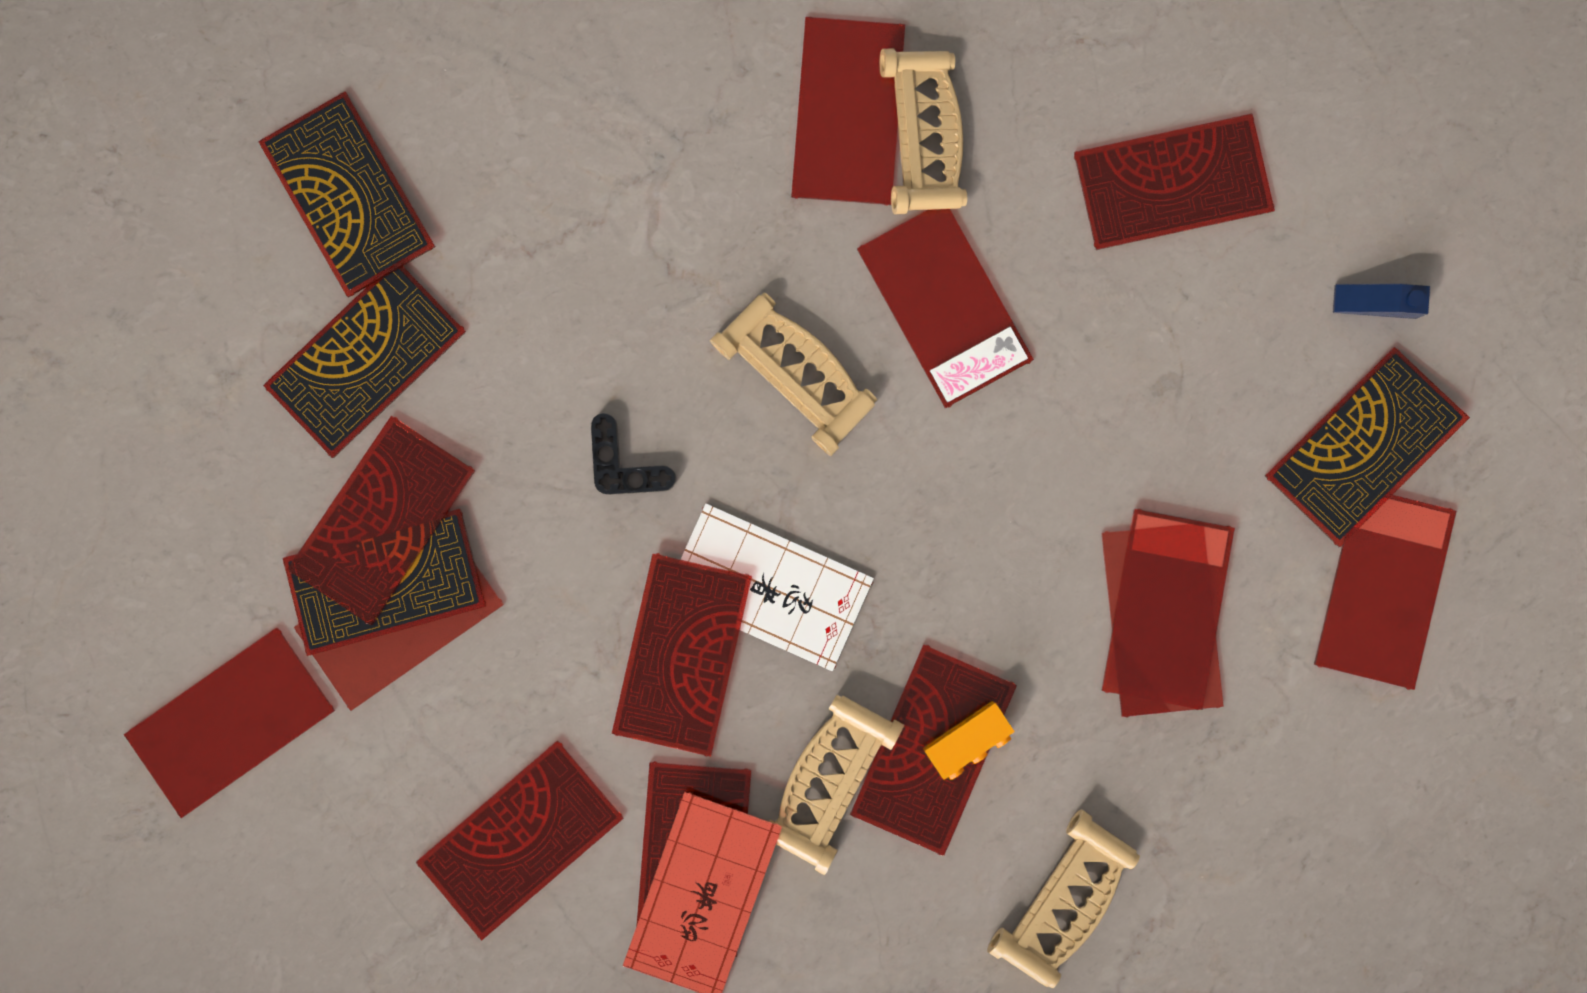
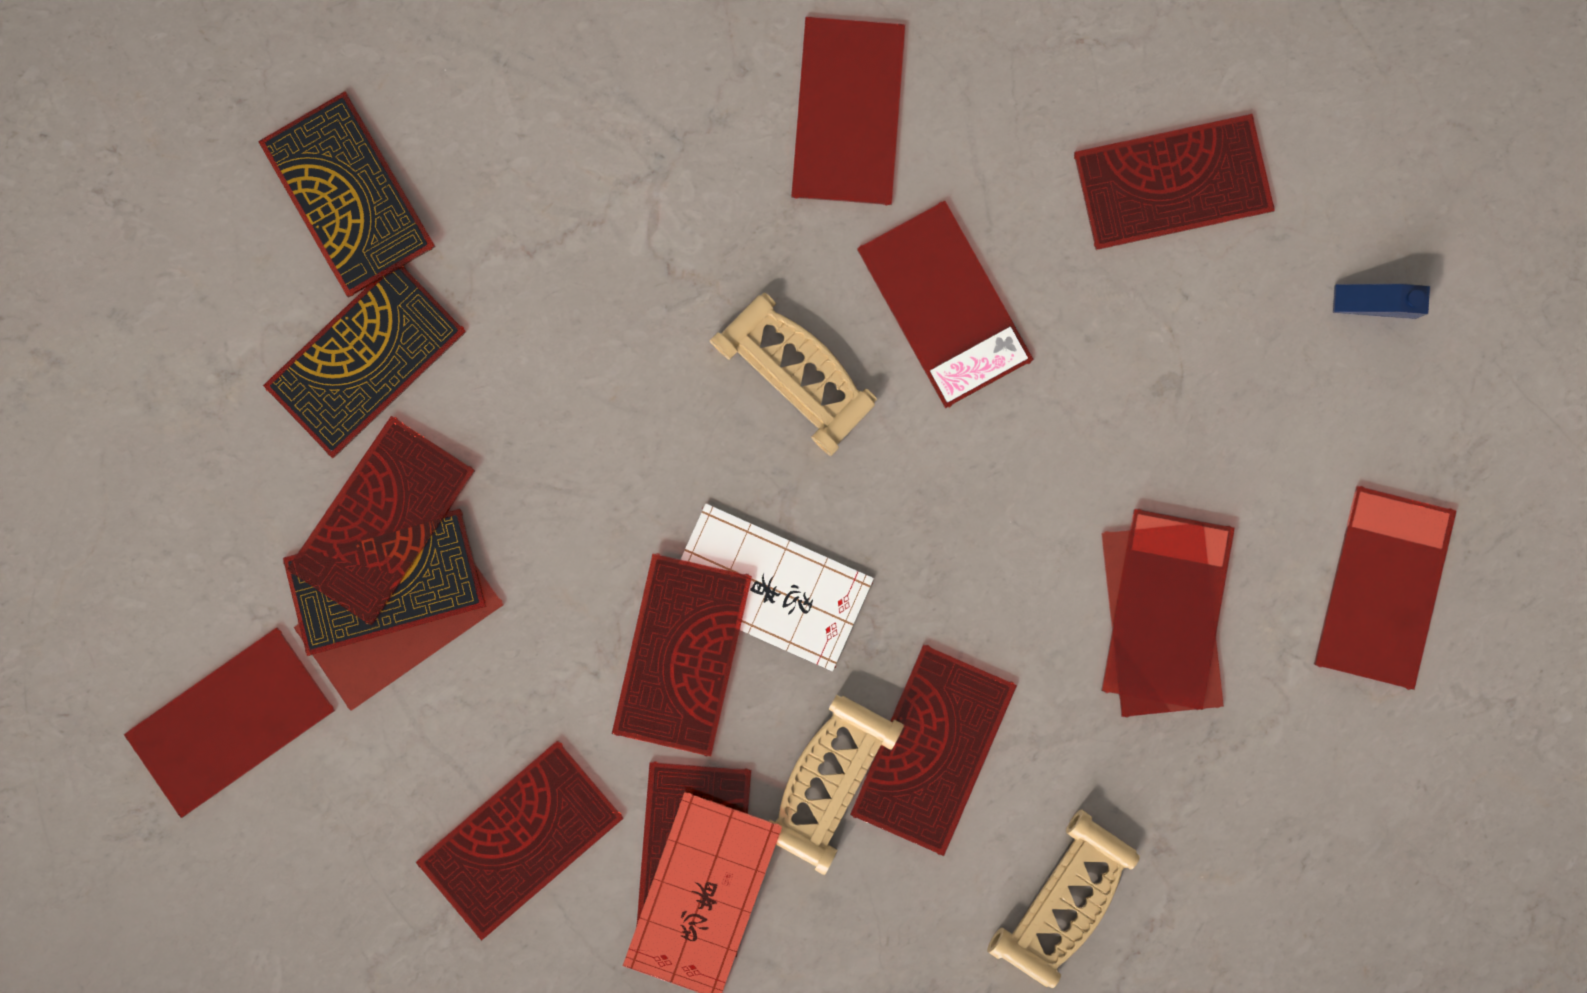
(613, 466): black beam -> none
(918, 188): tan piece -> none
(969, 741): light orange brick -> none
(1367, 447): black piece -> none

